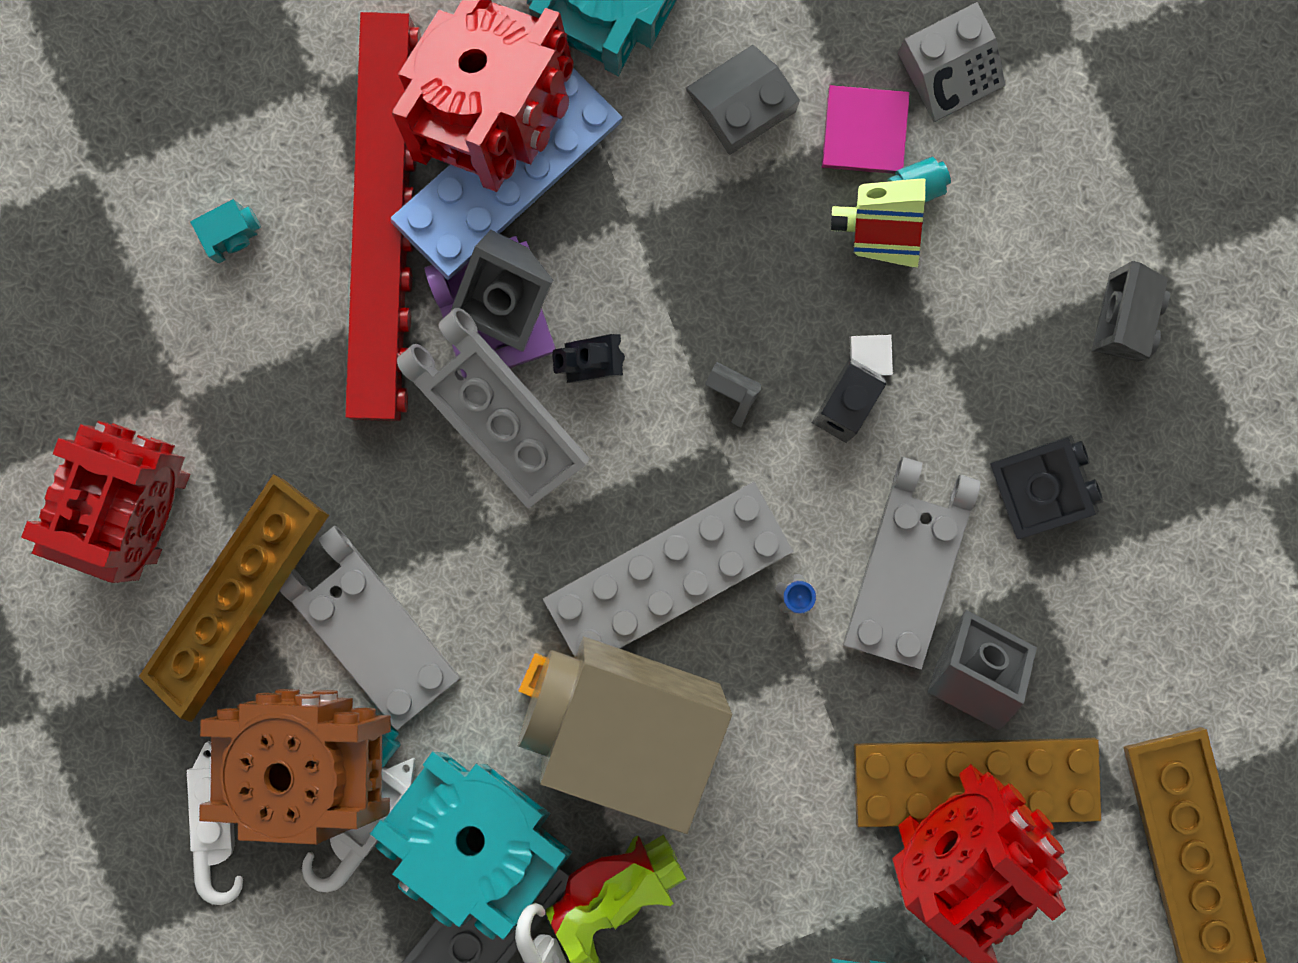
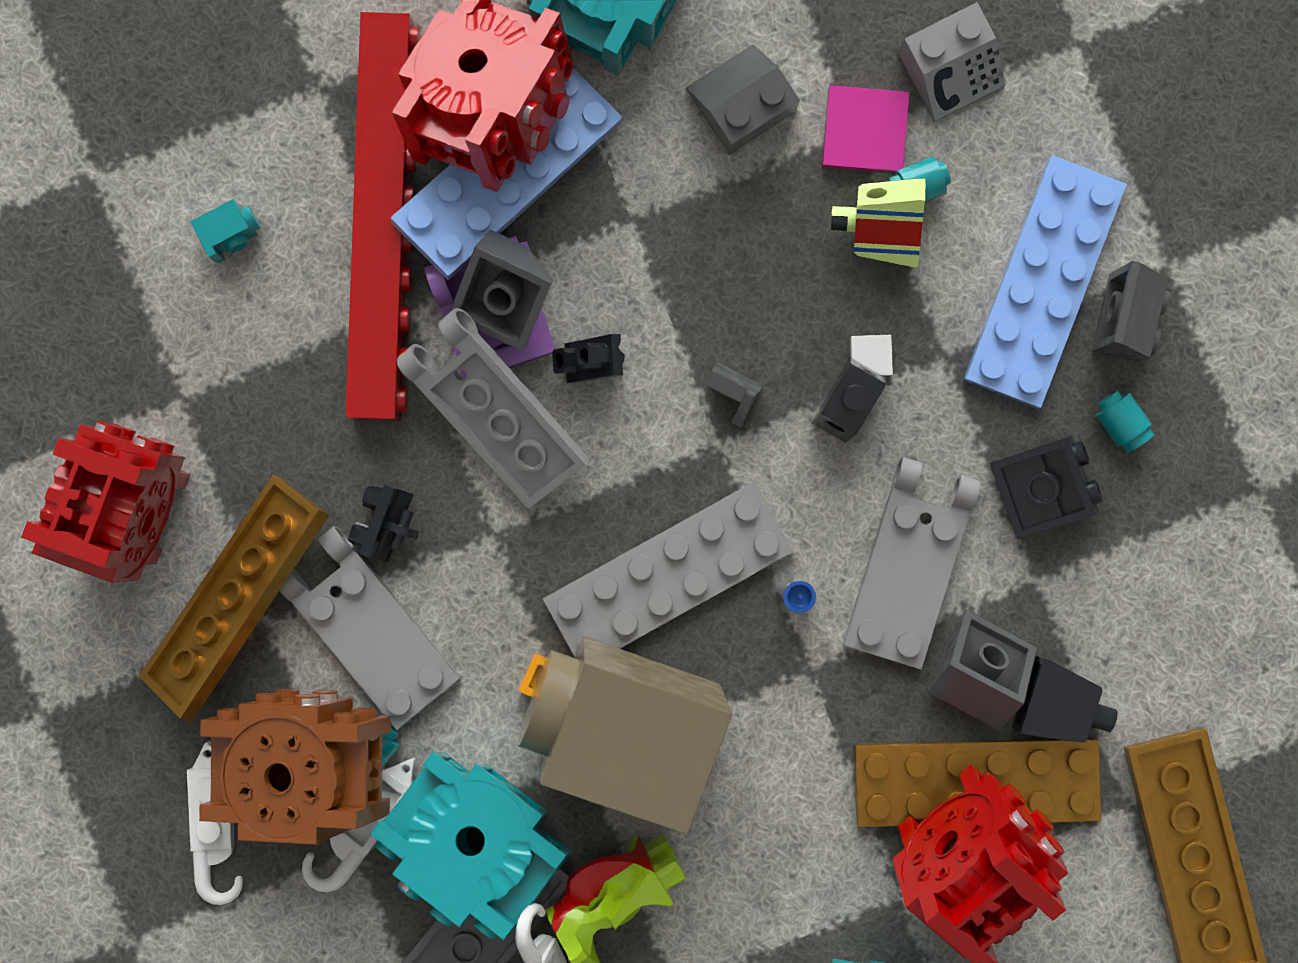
(388, 524): none -> black hips
(1044, 282): none -> light blue plate
(1062, 705): none -> black torso
(1124, 421): none -> teal brick

